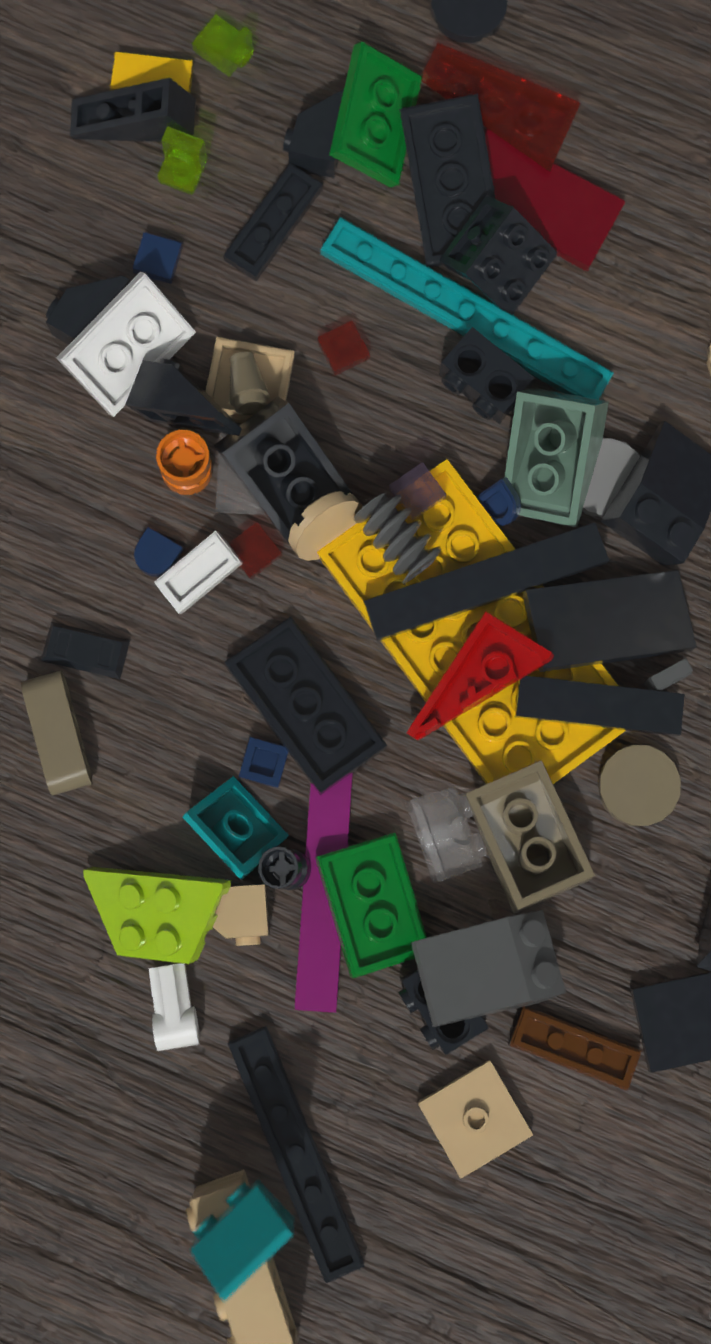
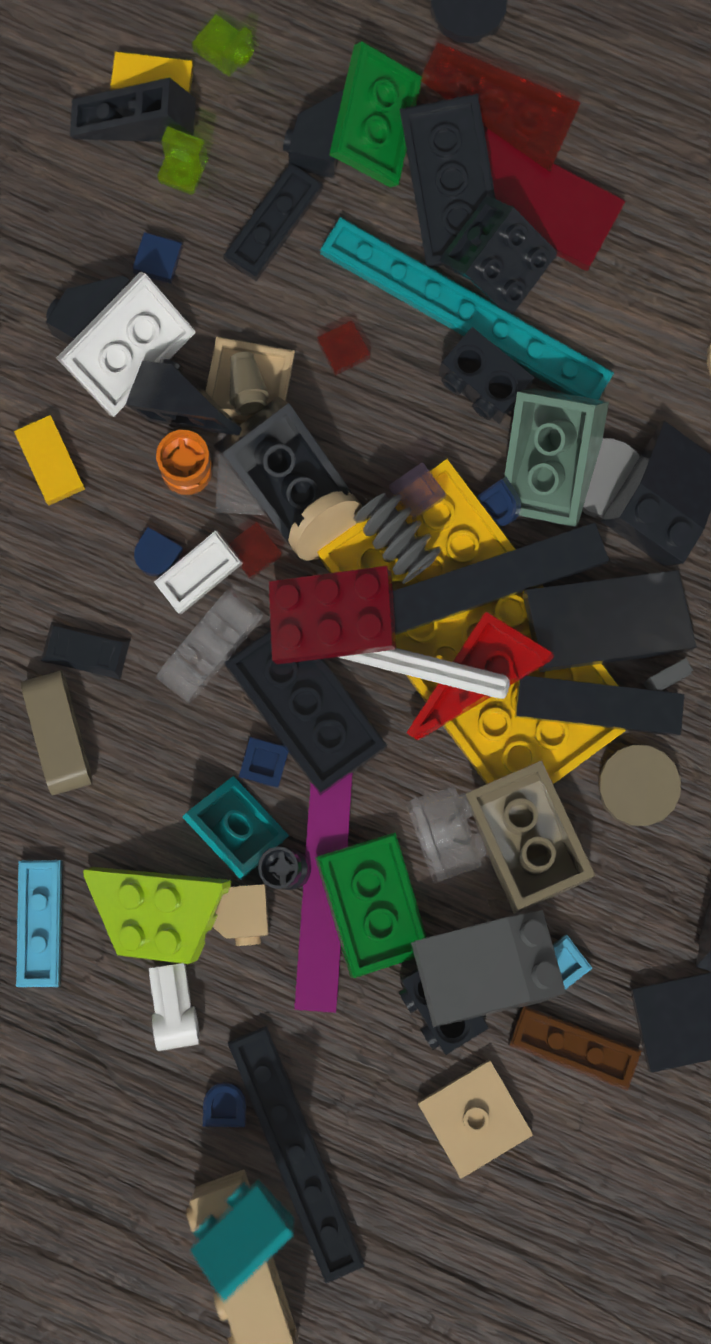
(39, 923): none -> medium azure tile
(49, 460): none -> yellow tile
(209, 645): none -> clear beam
(224, 1106): none -> dark blue tile
(332, 615): none -> dark red plate
(437, 671): none -> white axle
(570, 961): none -> medium azure tile

